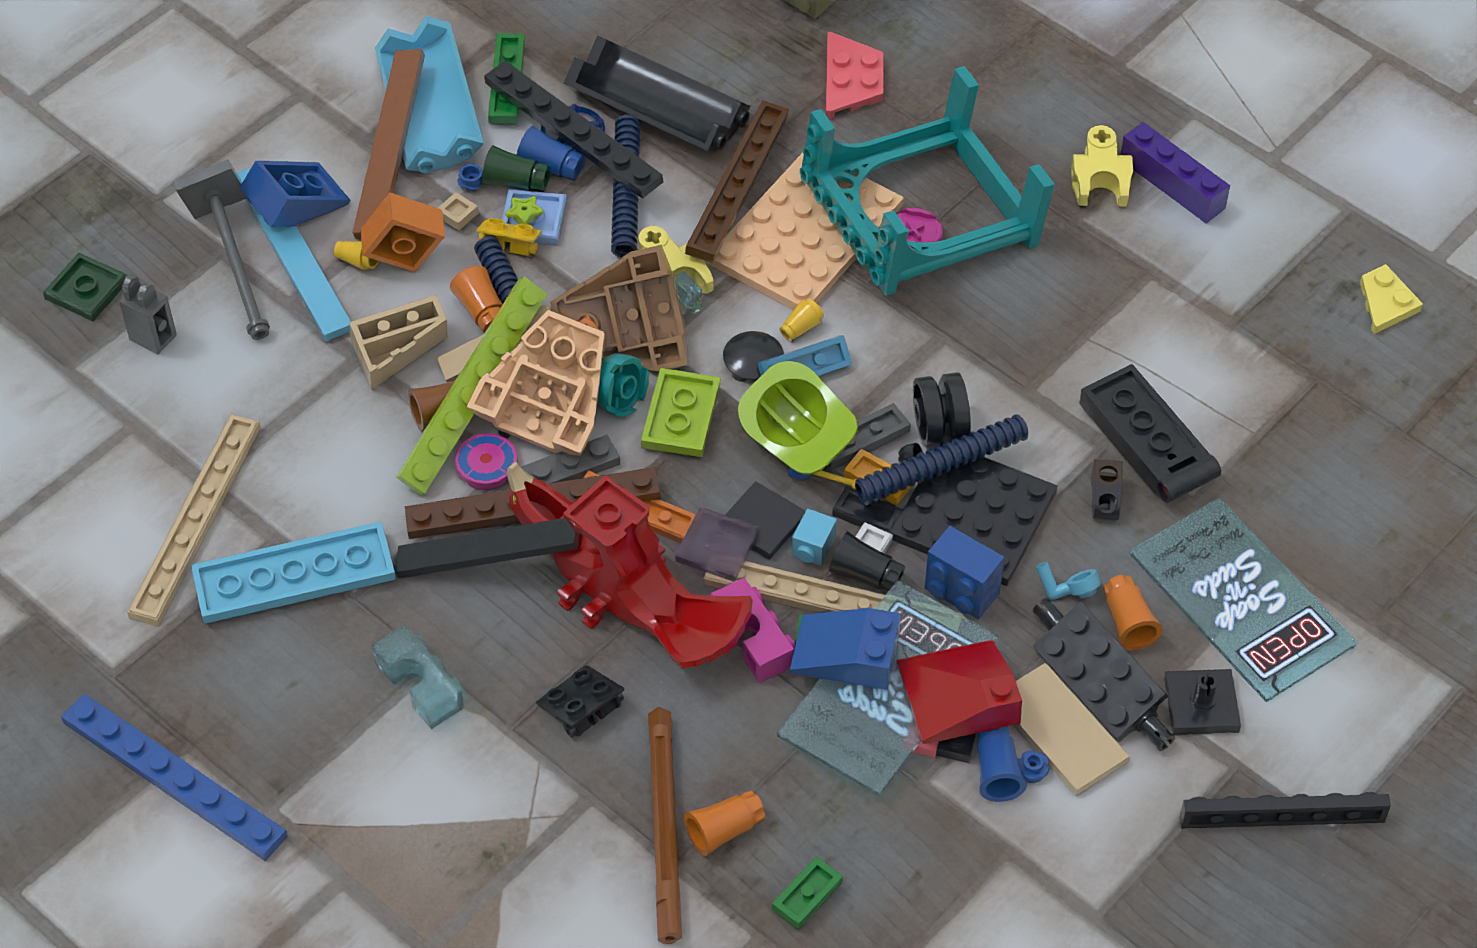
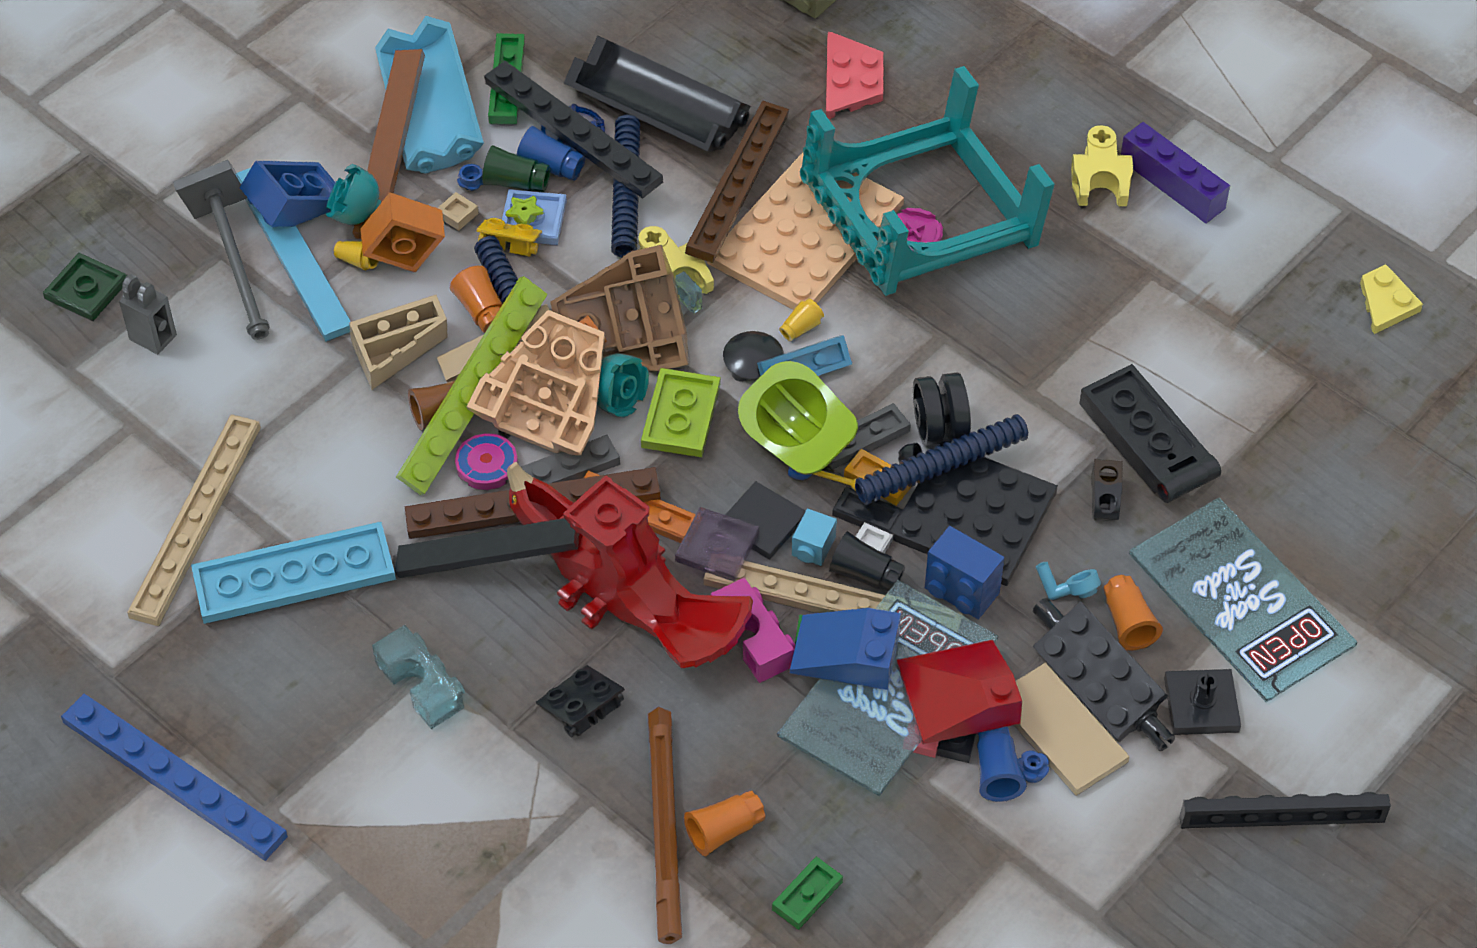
(354, 197): none -> teal cylinder

